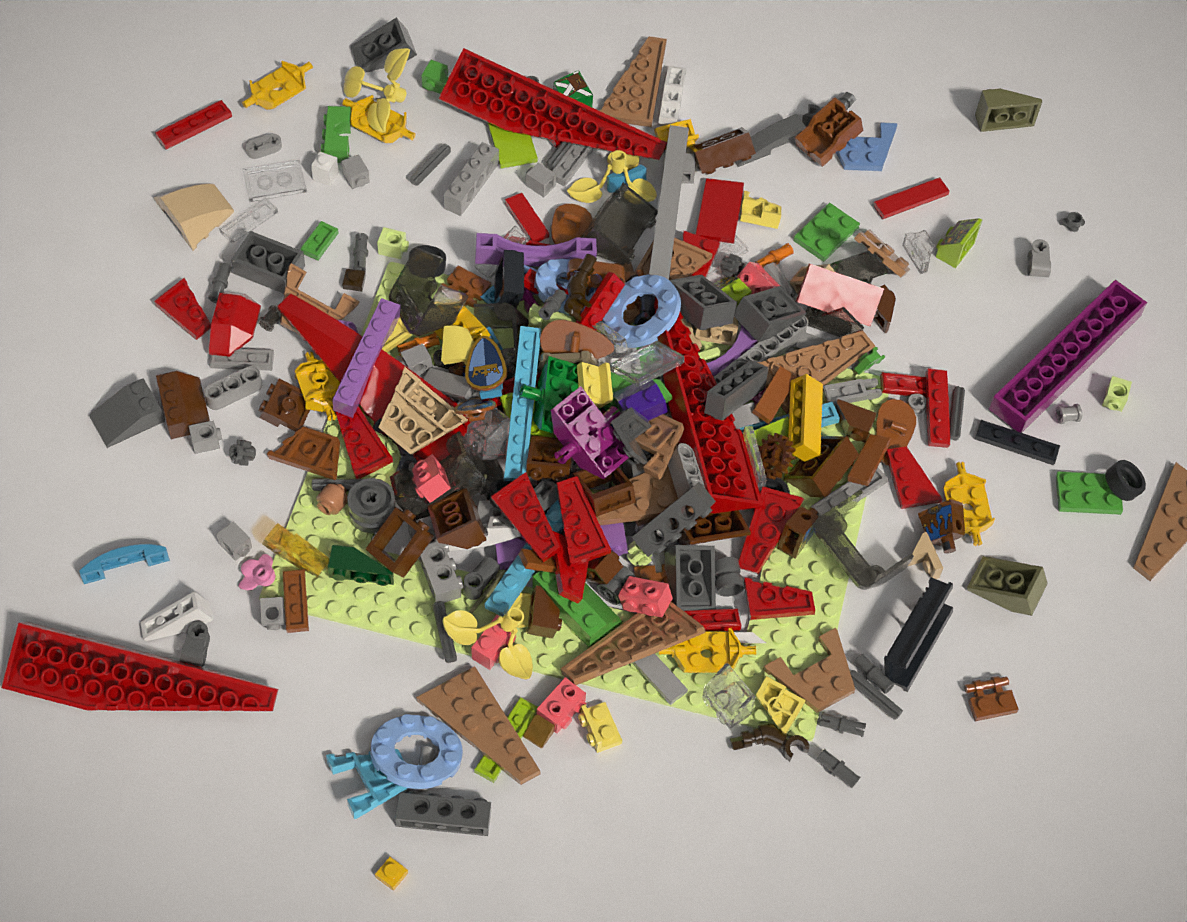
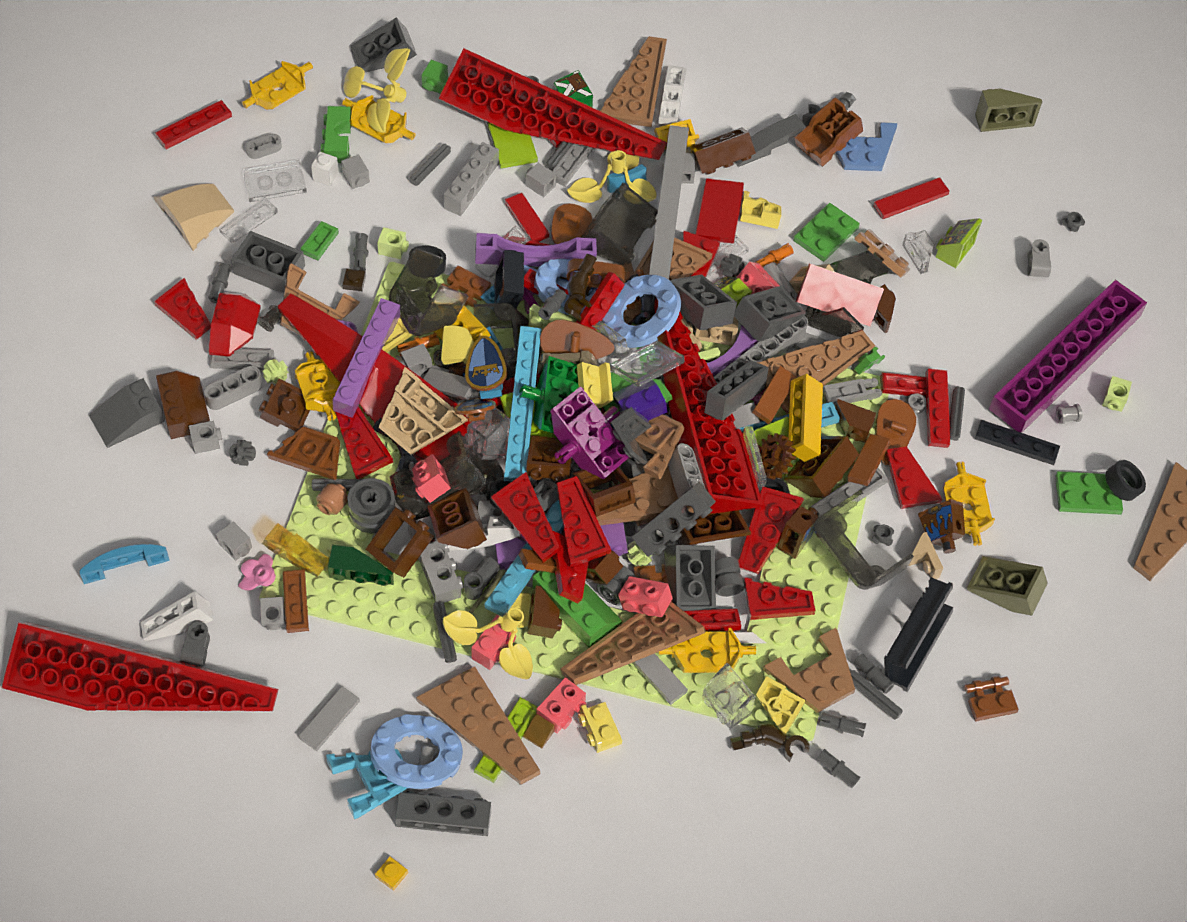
(274, 370): none -> yellowish green gear
(329, 718): none -> light grey tile
(883, 529): none -> dark grey plate

